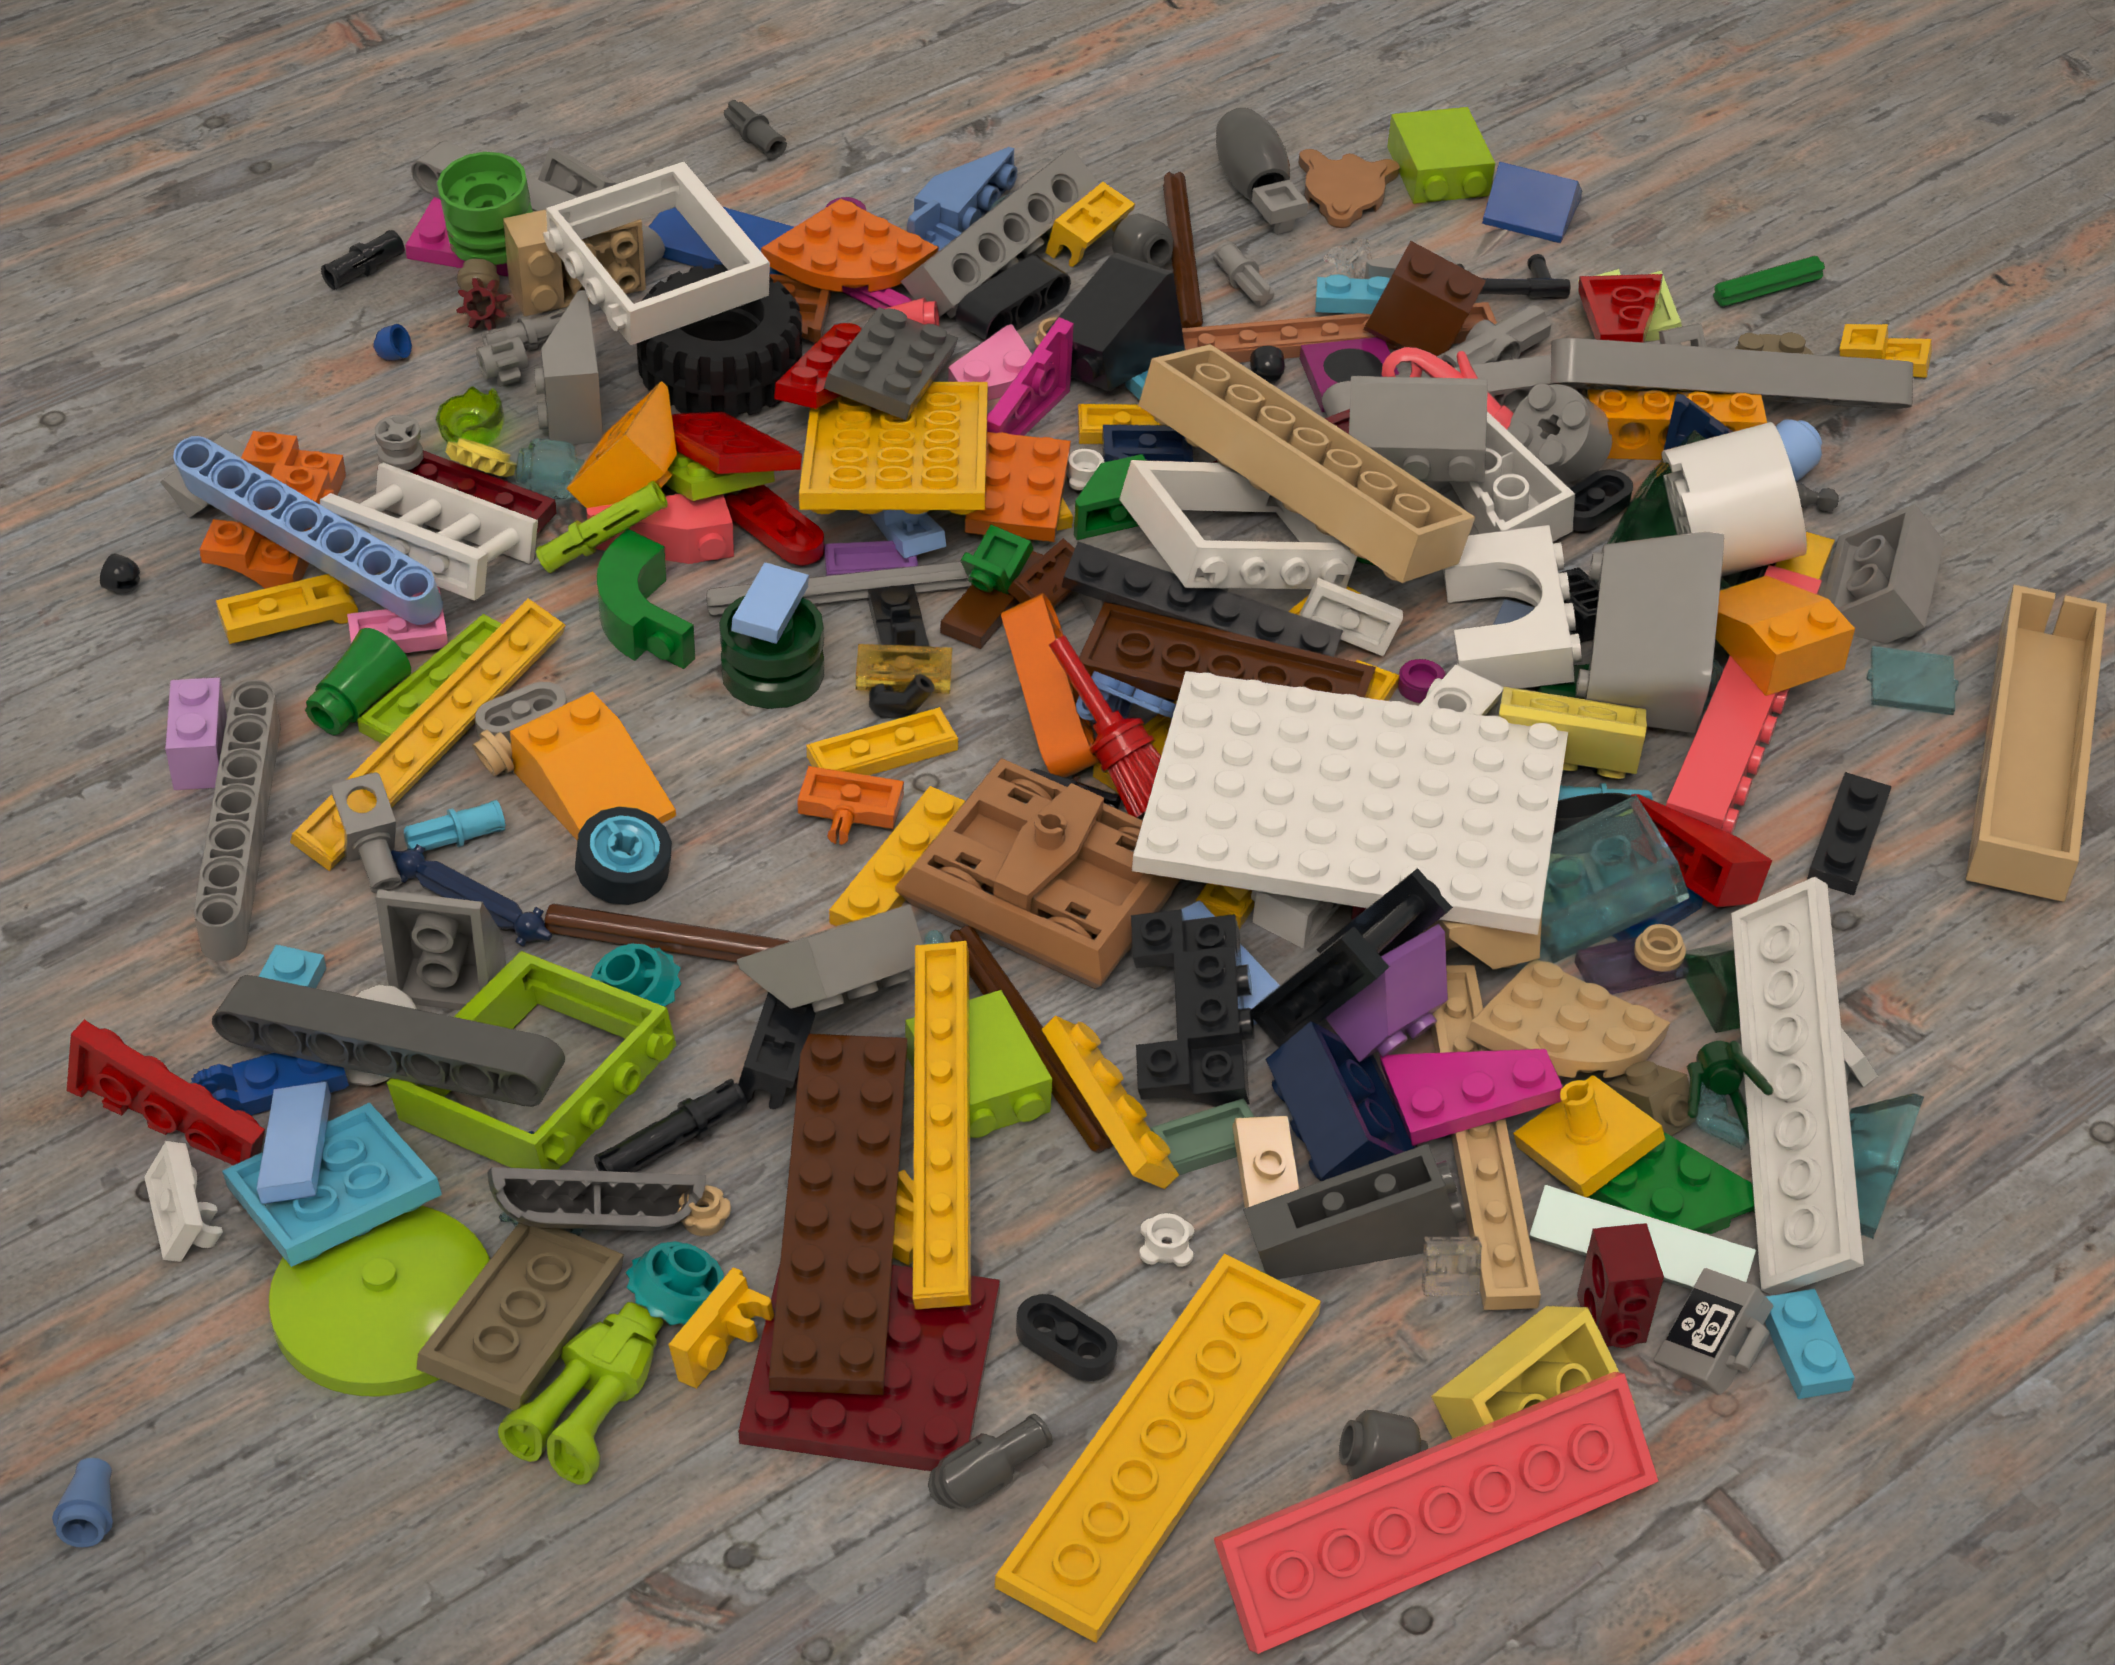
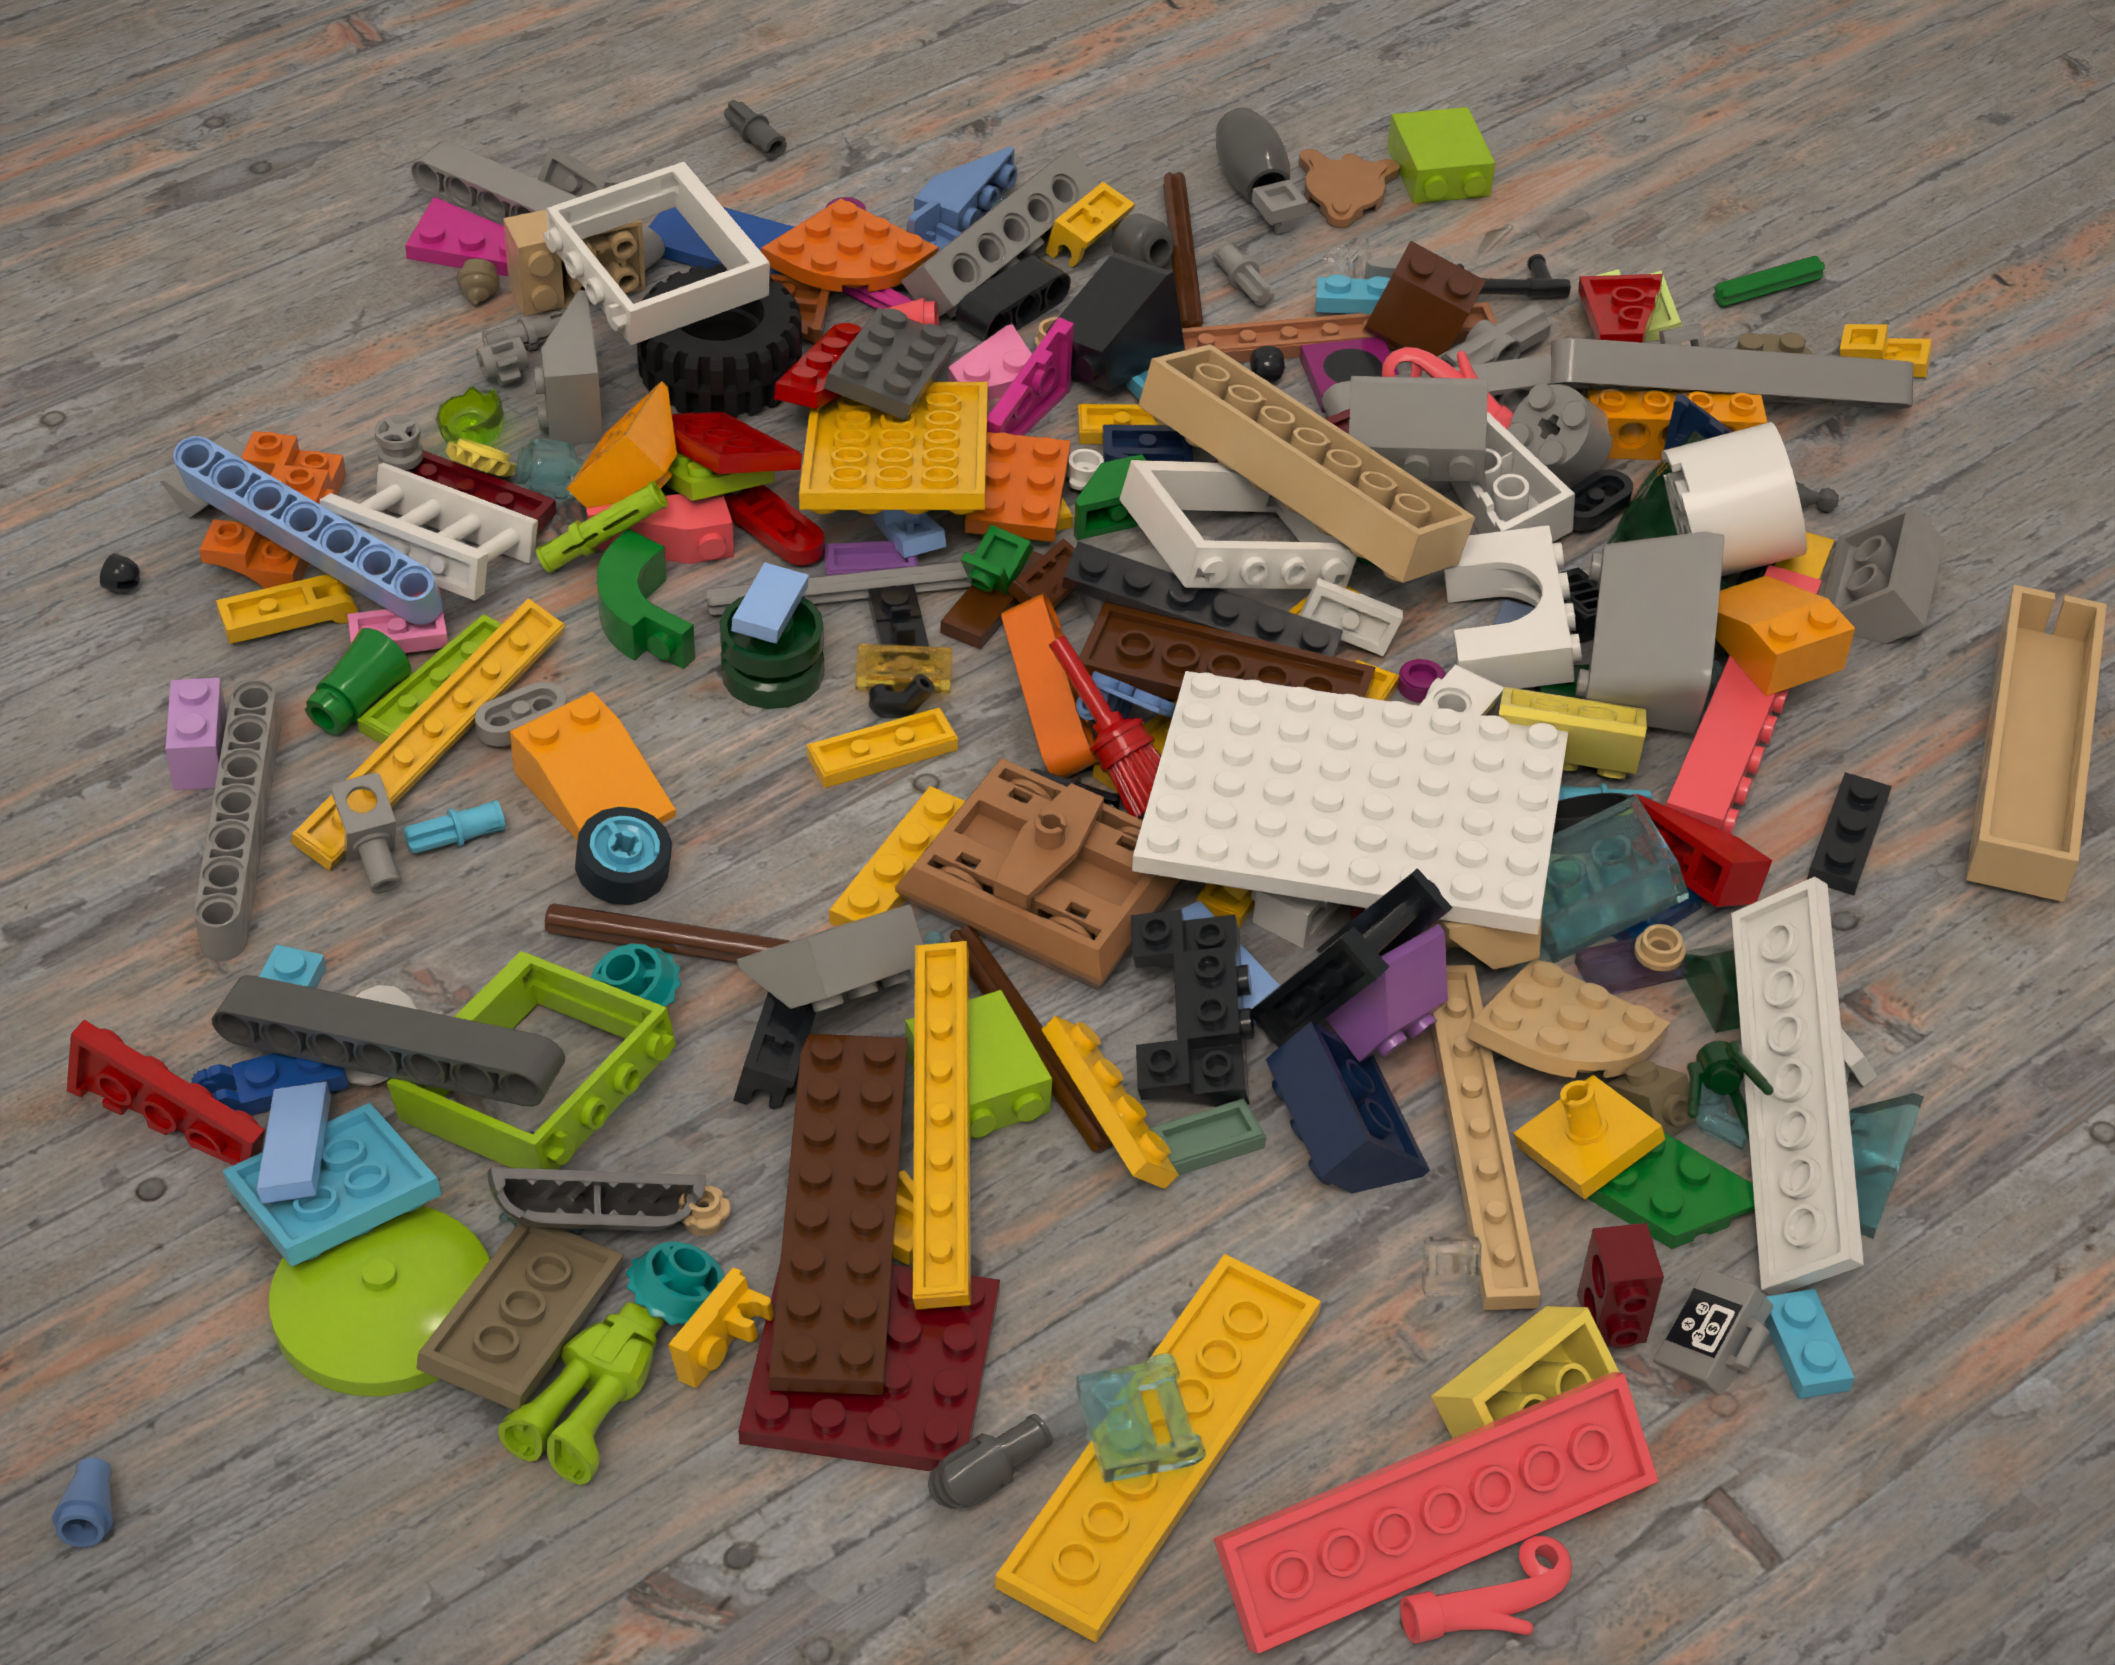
(174, 1204): white plate -> none
(374, 254): black pin -> none
(392, 343): blue hinge -> none
(438, 947): light grey slope -> none
(453, 884): dark blue wheel -> none
(474, 297): dark red gear -> none
(476, 198): bright green wheel -> none
(494, 752): tan plate -> none
(687, 1122): black pin -> none
(849, 800): orange plate -> none
(1070, 1338): black plate -> none
(1121, 1423): none -> clear light blue plate
(1170, 1229): white plate -> none
(1264, 1158): tan plate -> none
(1357, 1216): dark grey slope -> none
(1378, 1441): dark grey head -> none
(1467, 1089): dark pink wing -> none
(1488, 1608): none -> coral plant
(1532, 202): blue slope -> none
(1568, 1221): light aqua tile -> none
(1801, 444): light blue head -> none
(1912, 680): clear light blue piece -> none

